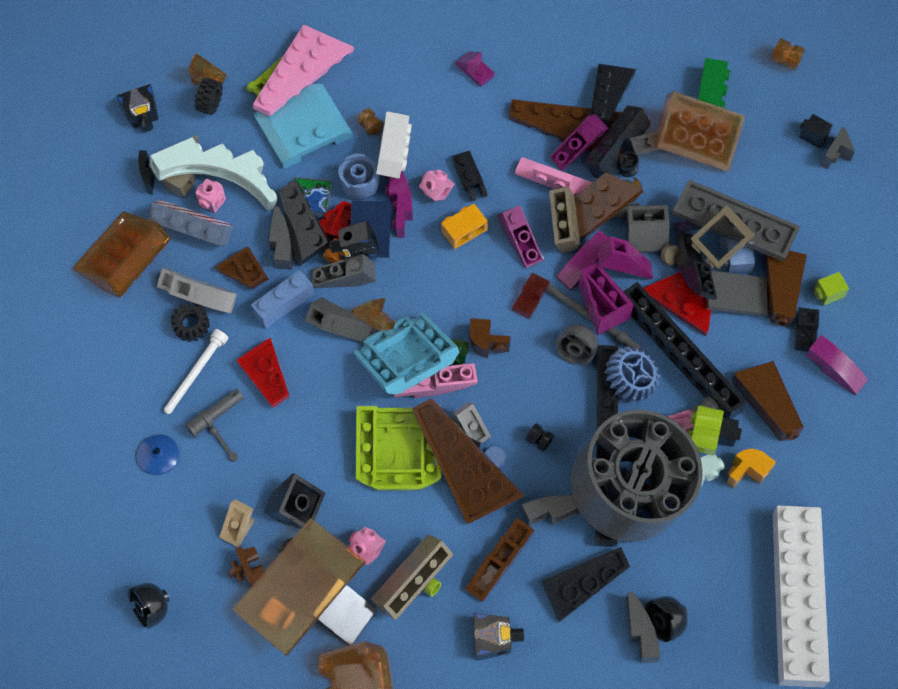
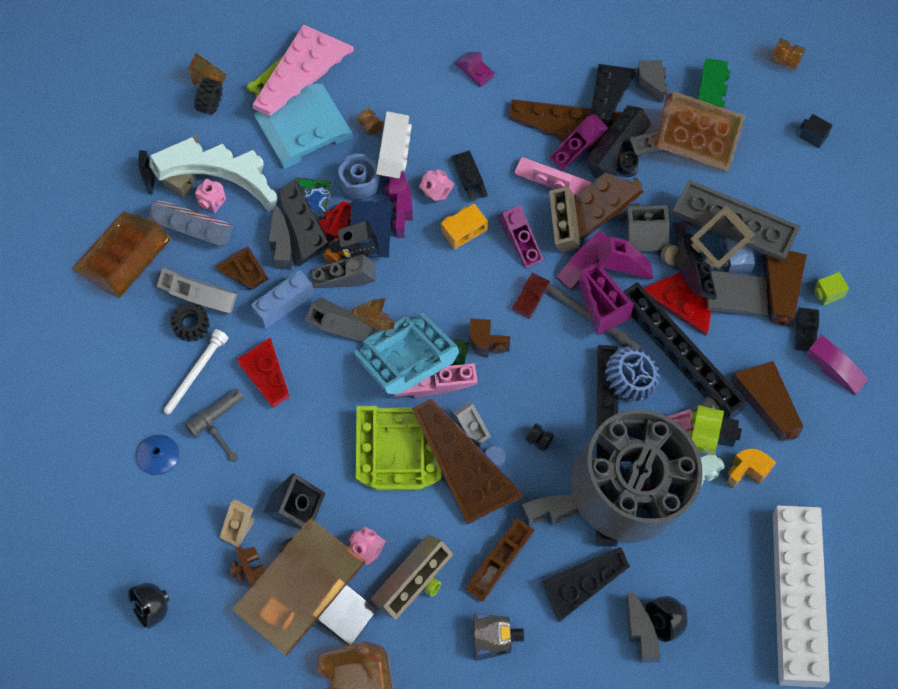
(139, 107): torso -> none
(577, 345): dark grey cylinder -> none
(651, 79): none -> dark grey slope
(840, 147): dark grey slope -> none

